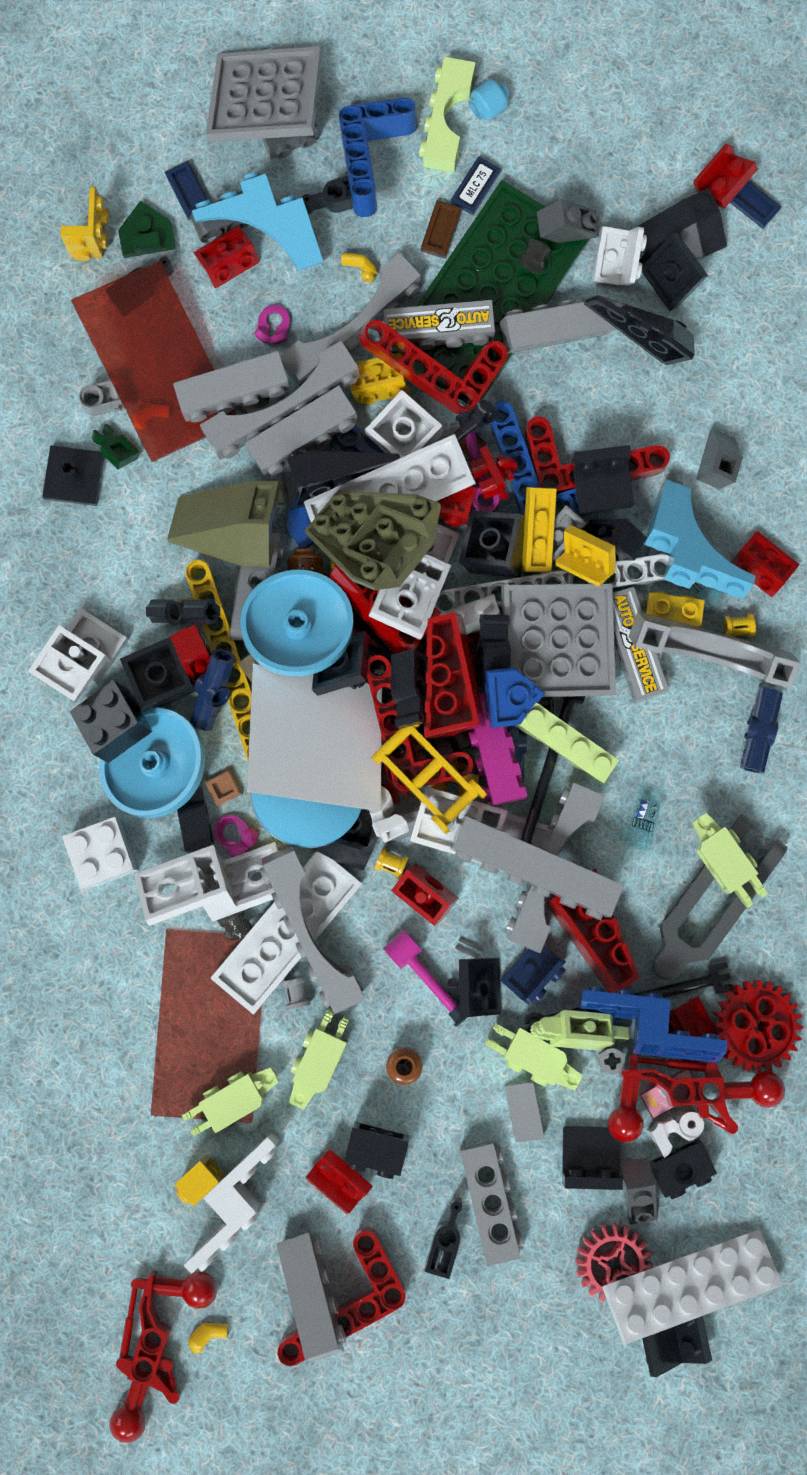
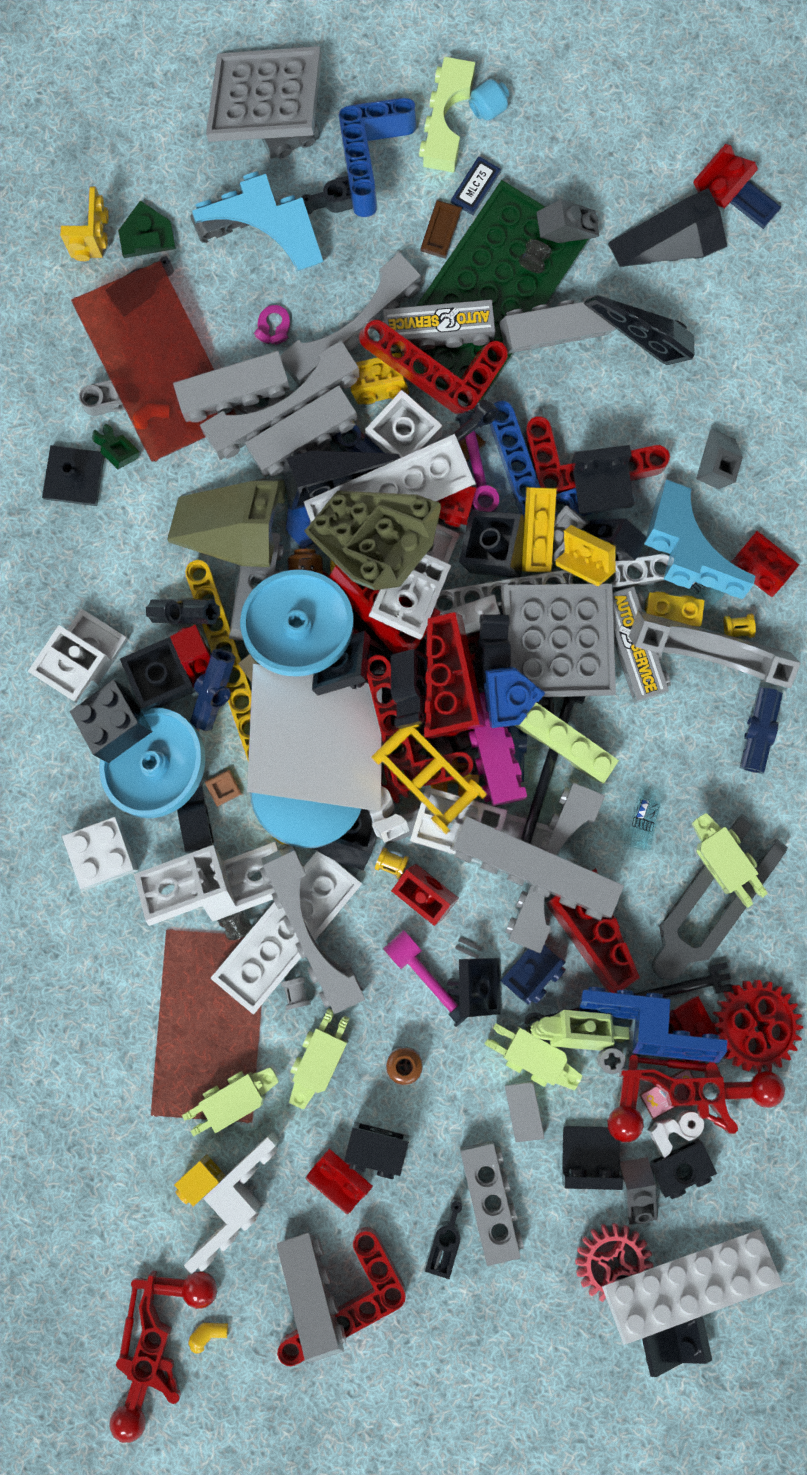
(185, 187): dark blue tile -> none
(227, 256): red bracket -> none
(248, 835): dark pink piece -> none
(368, 269): yellow arm -> none
(497, 471): red hips -> none
(618, 256): white bracket -> none
(673, 271): black tile -> none

